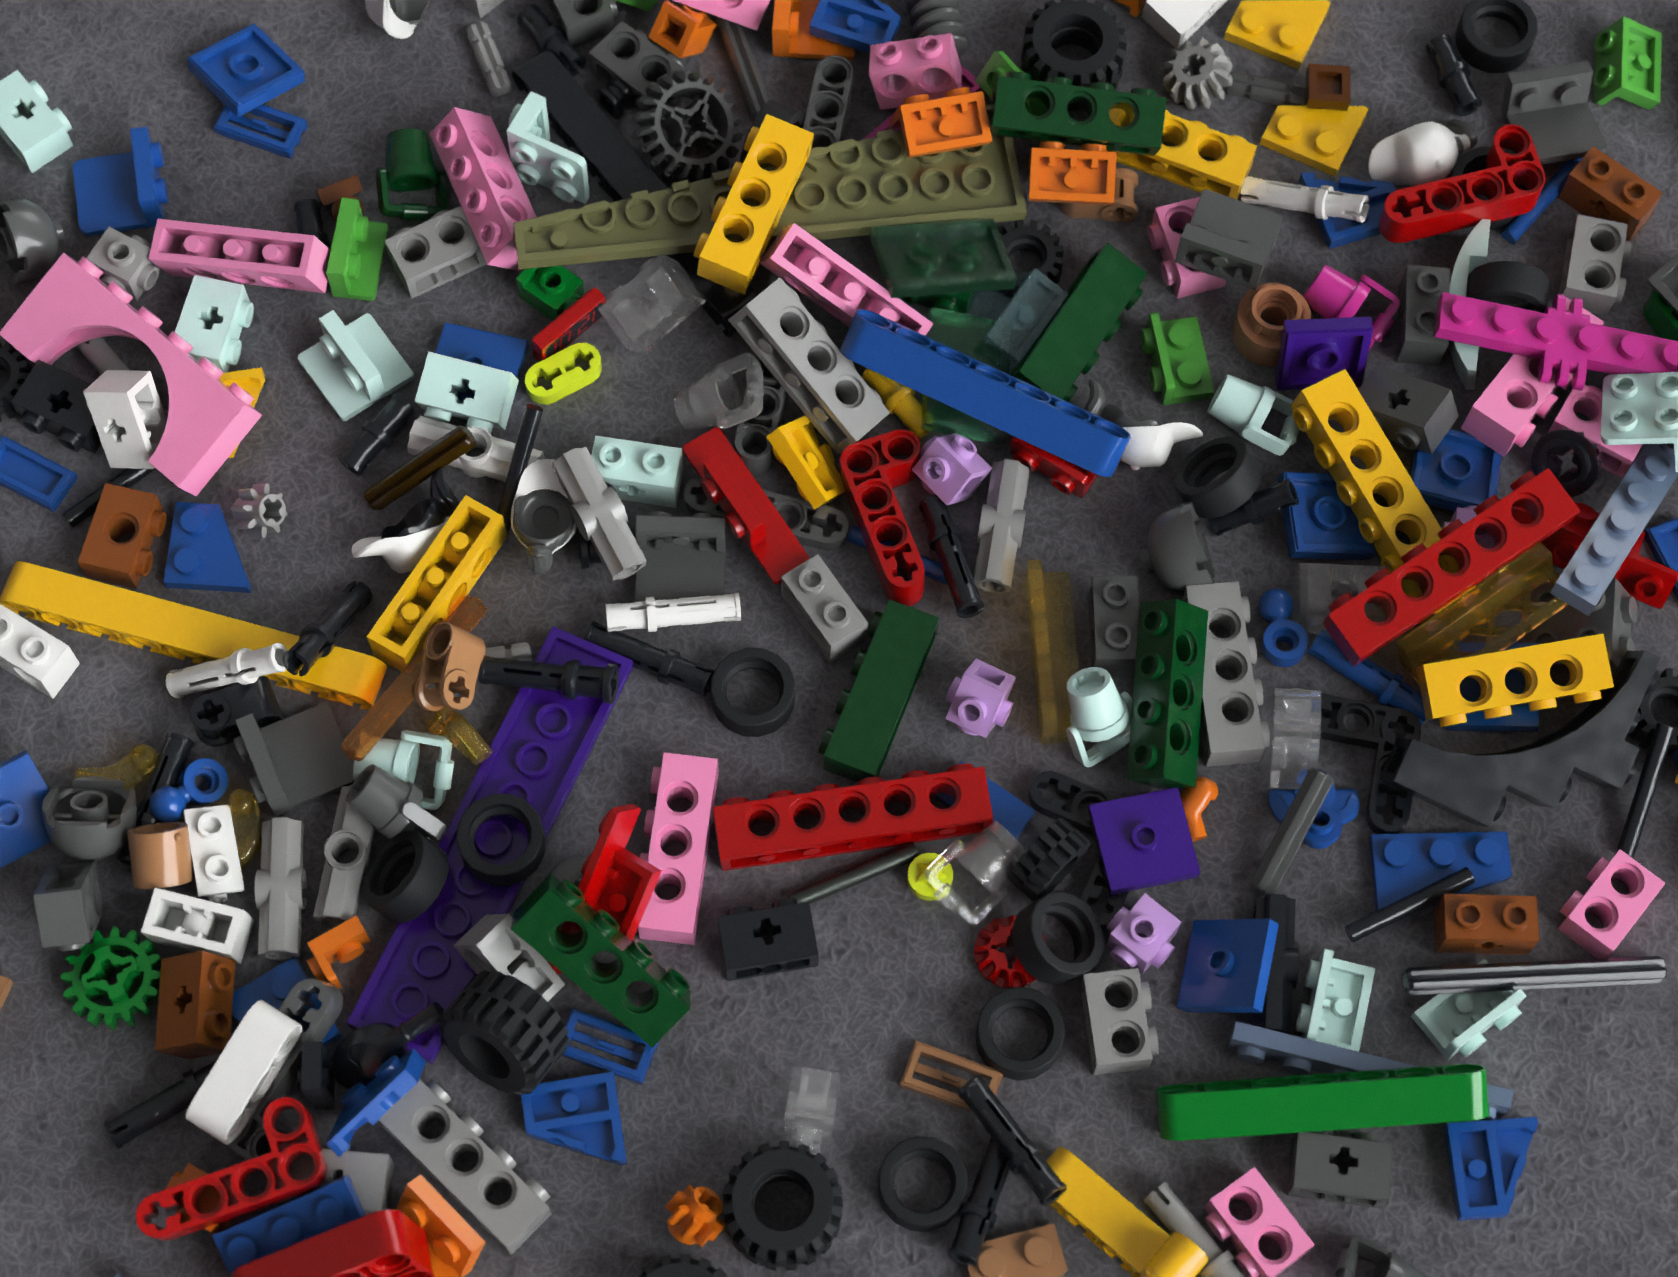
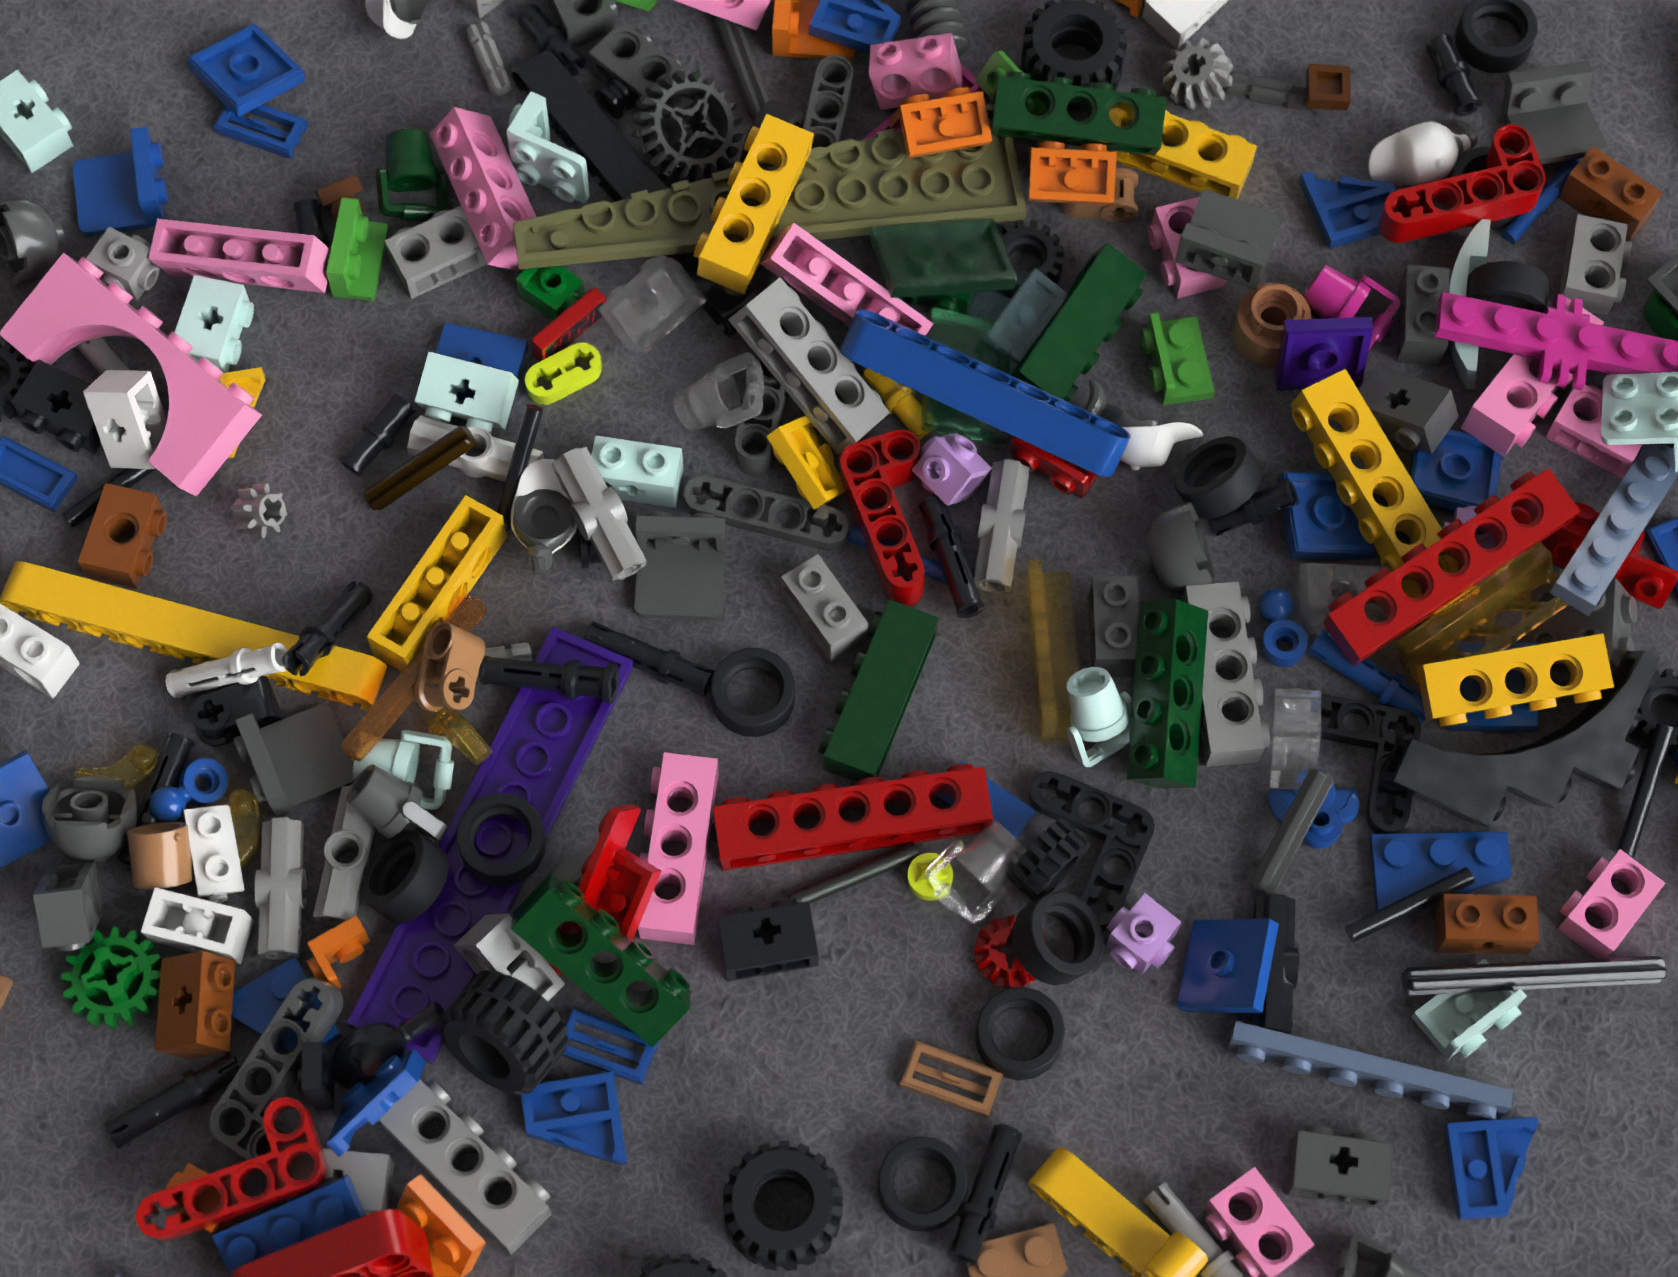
(203, 551): blue wing -> none
(244, 1072): white beam -> none
(354, 364): light aqua bracket -> none
(410, 538): hair -> none
(672, 612): white pin -> none
(684, 23): orange brick -> none
(695, 1215): orange gear -> none
(745, 504): red bracket -> none
(812, 1108): clear brick -> none
(980, 699): lavender brick -> none
(1023, 1155): black pin -> none
(1106, 1021): light grey brick -> none
(1143, 841): dark purple plate -> none
(1194, 802): orange arm -> none
(1245, 409): light aqua piece -> none
(1277, 28): yellow wing -> none
(1314, 135): yellow wing -> none
(1318, 201): white pin -> none
(1322, 1102): green beam -> none
(1336, 1001): light aqua bracket -> none
(1559, 443): black gear -> none
(1628, 64): bright green bracket -> none

